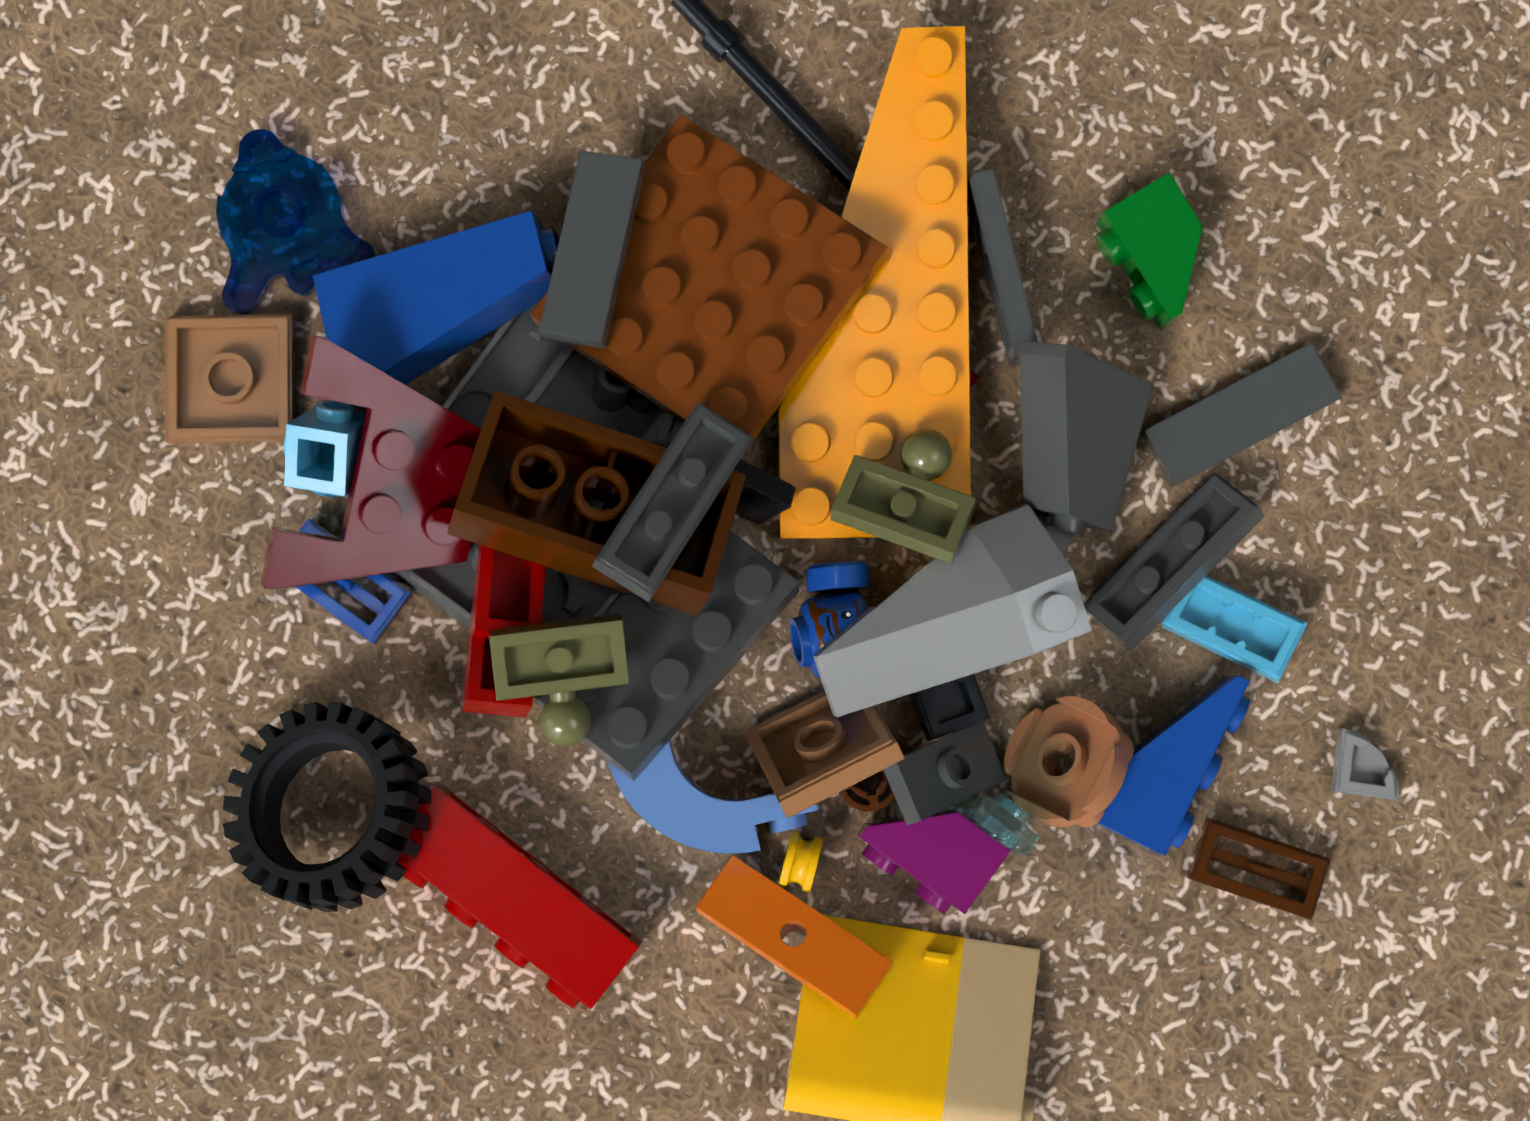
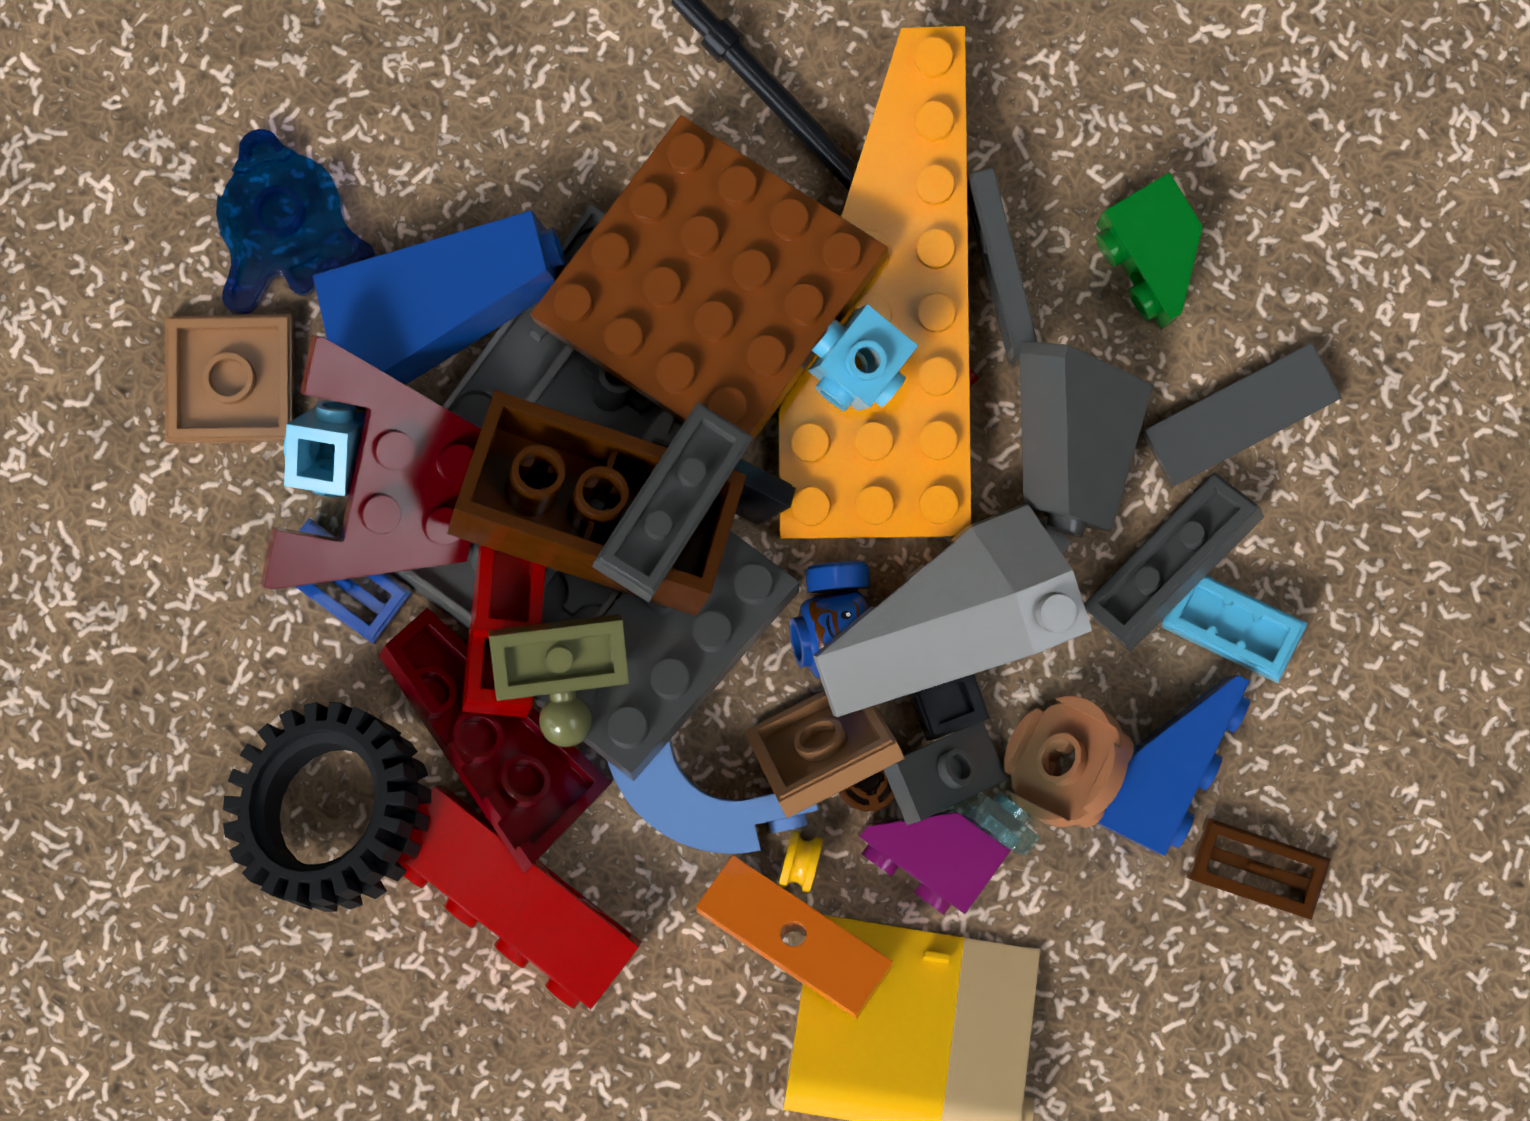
(507, 764): none -> dark red wing
(592, 249): dark grey tile -> none
(882, 354): none -> medium azure brick
(906, 504): olive plate -> none
(1362, 768): light grey tile -> none

